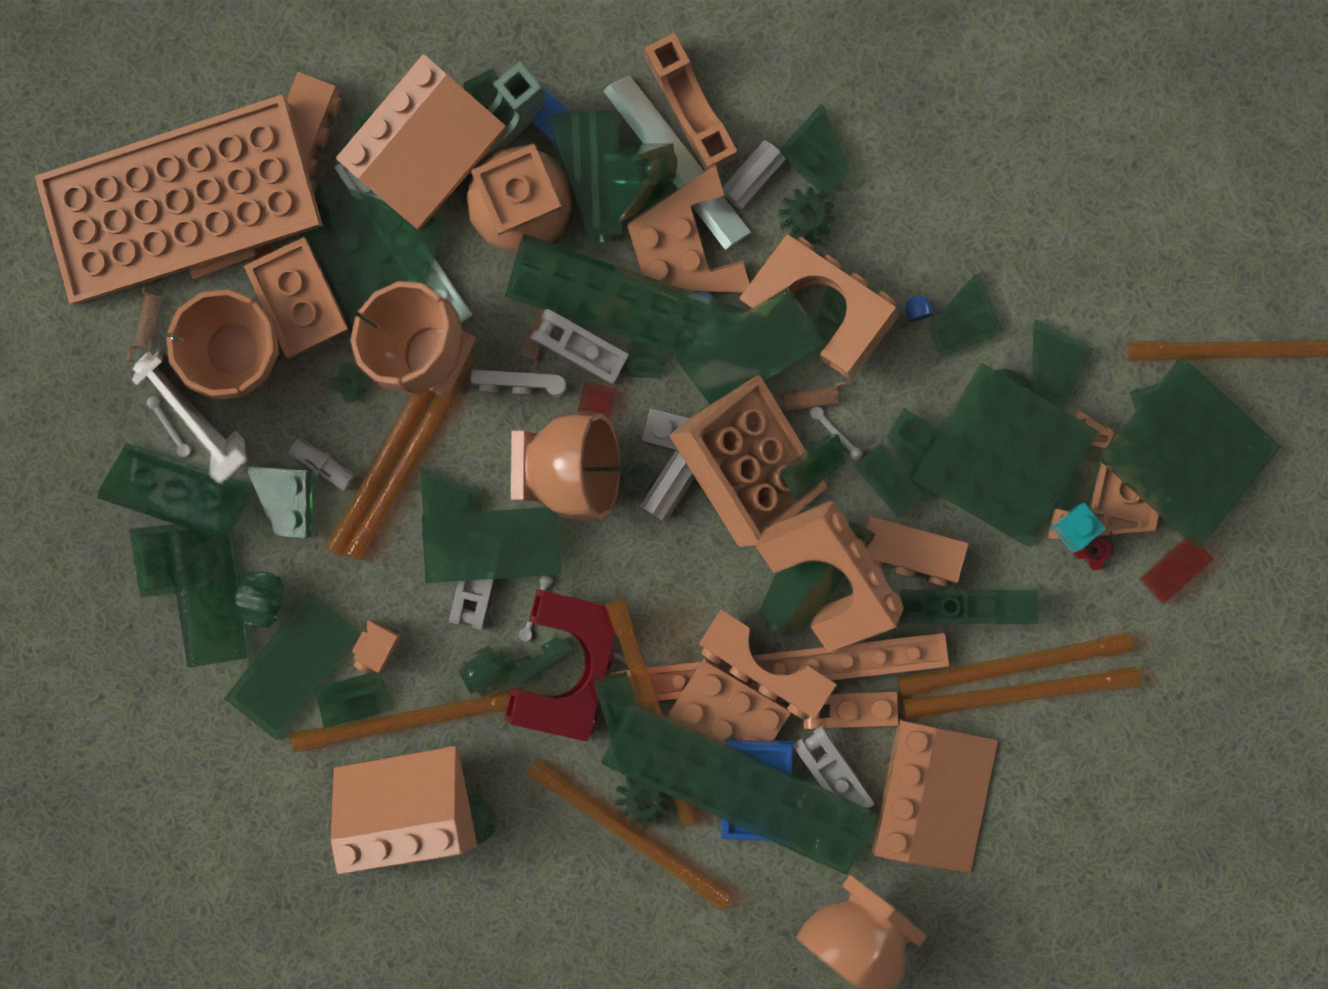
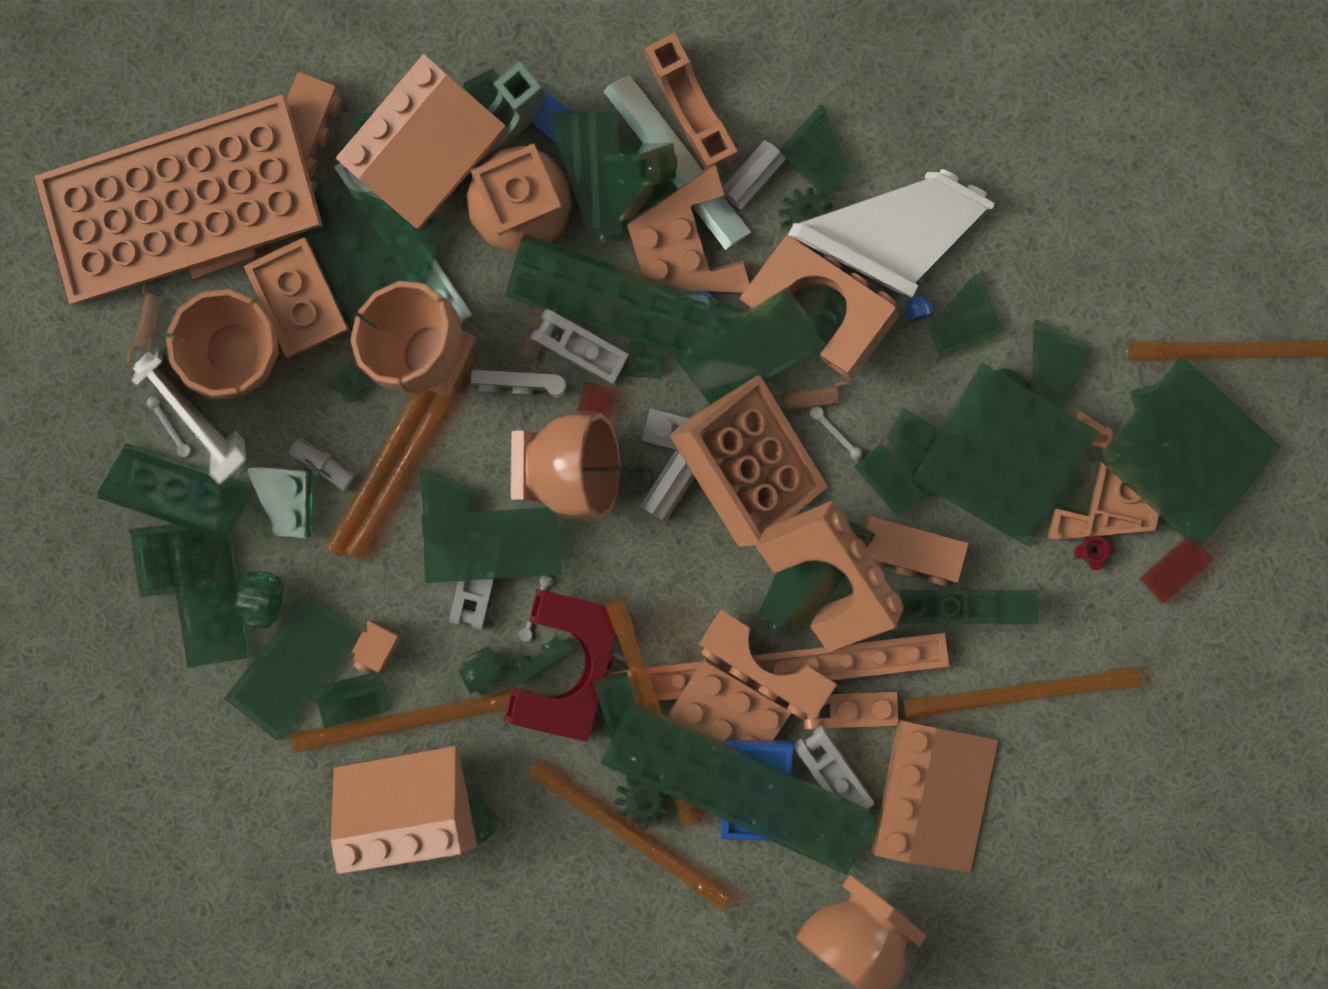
(813, 465): clear green slope -> none
(898, 232): none -> white piece
(1078, 527): teal brick -> none
(1102, 646): clear orange piece -> none

